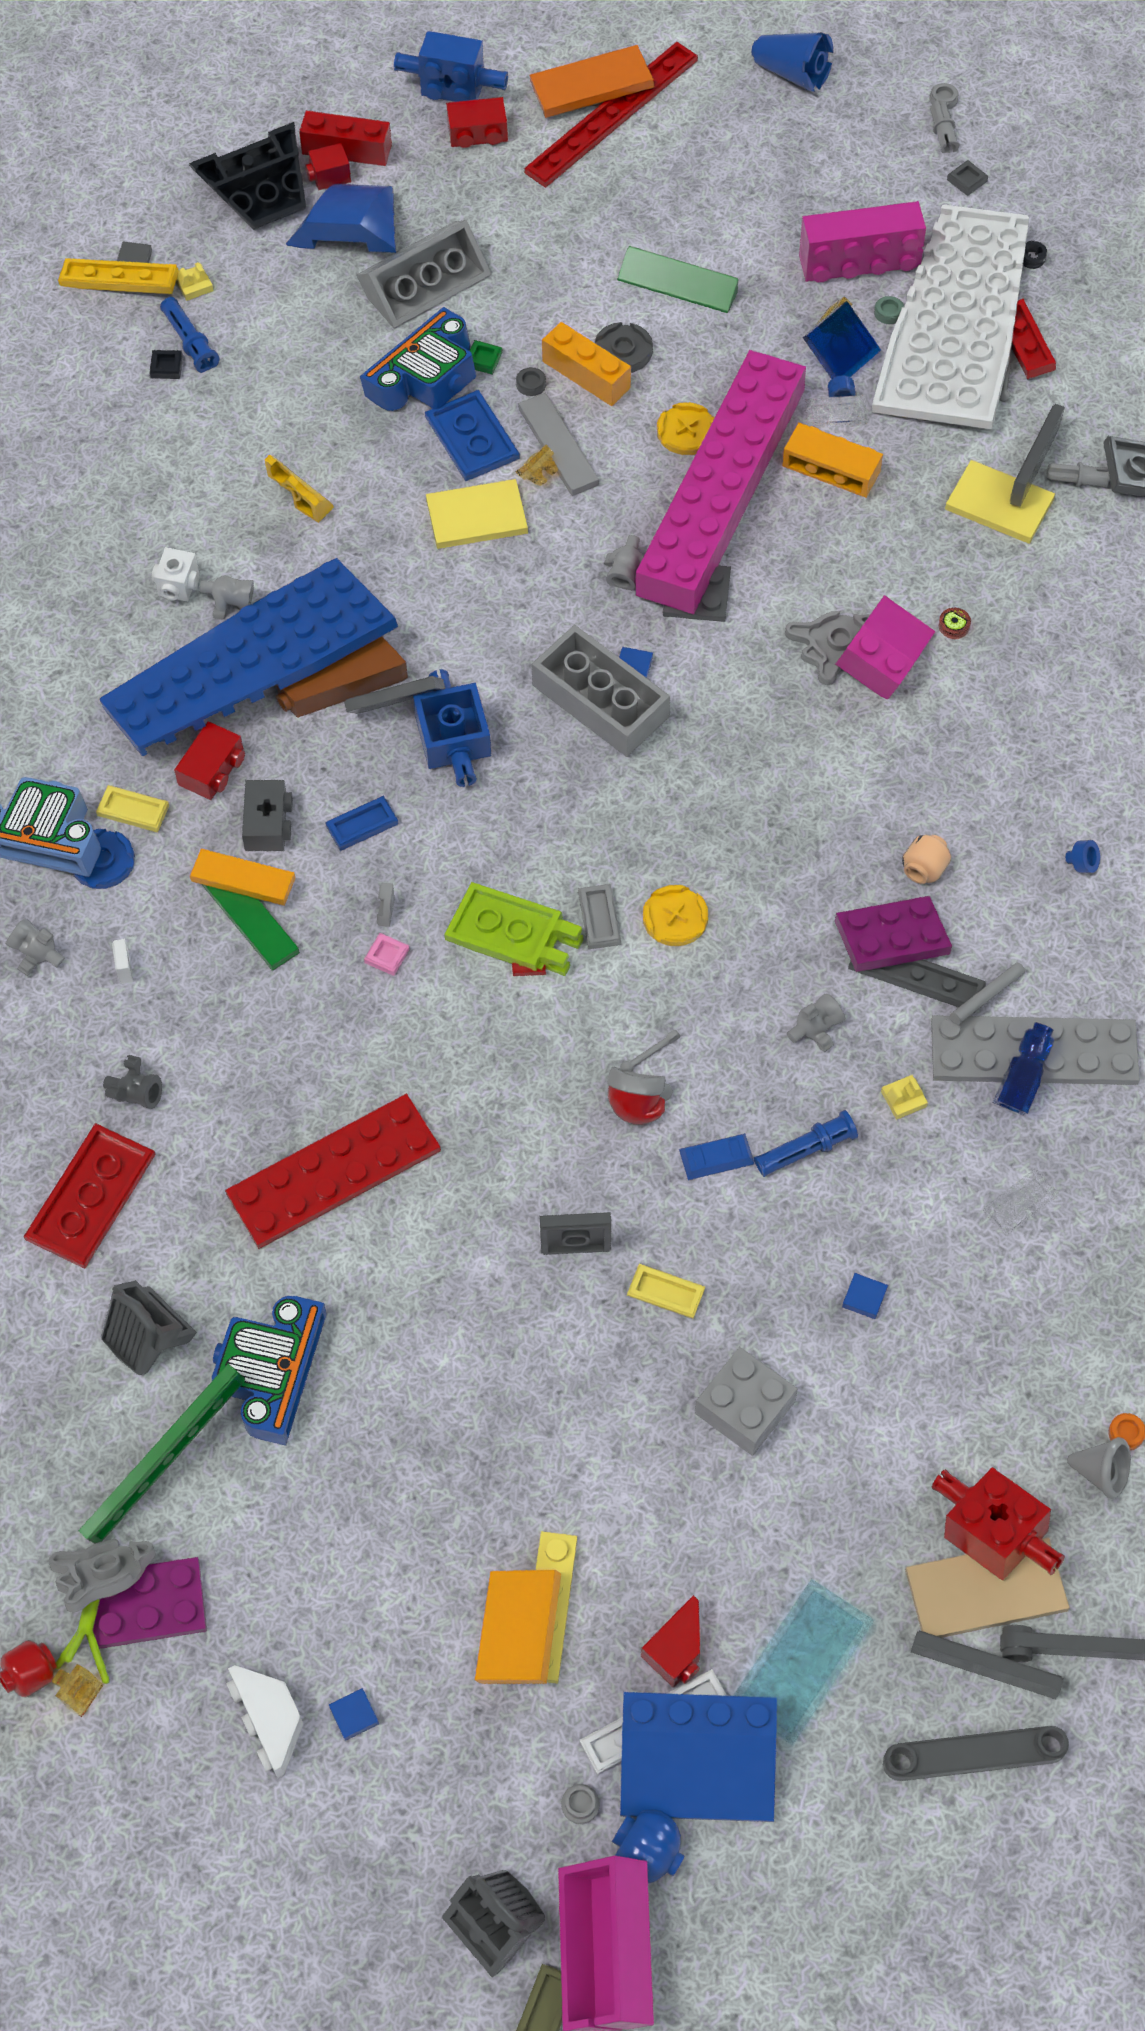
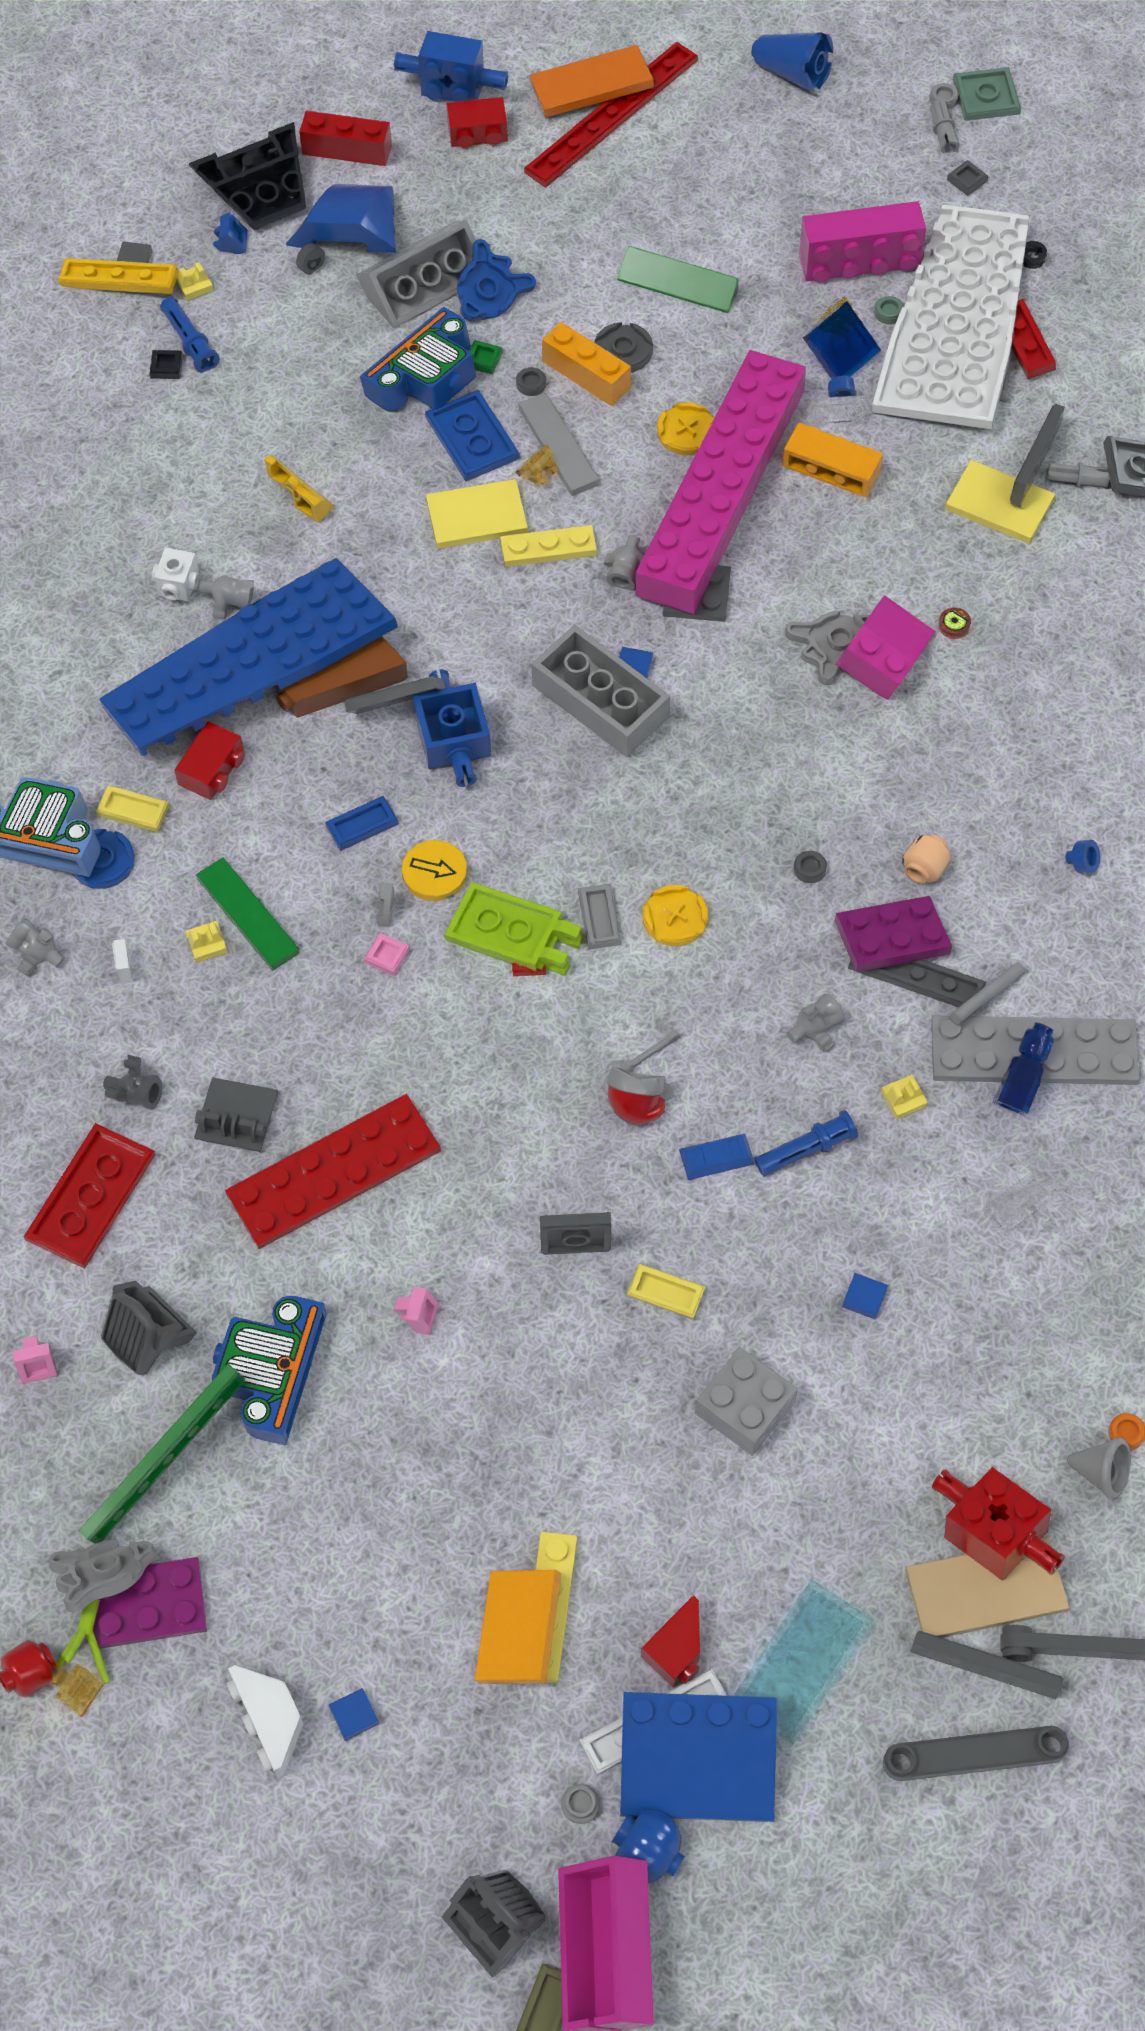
(34, 1361): none -> bright pink tile
(206, 941): none -> light yellow tile
(231, 235): none -> blue tile
(235, 1114): none -> dark grey hinge
(242, 877): light orange tile -> none
(258, 829): dark grey brick -> none
(310, 258): none -> dark grey tile
(328, 166): red brick -> none
(418, 1310): none -> bright pink tile
(434, 870): none -> yellow tile
(488, 286): none -> blue tile
(548, 546): none -> light yellow plate
(810, 867): none -> dark grey tile
(987, 94): none -> sand green tile

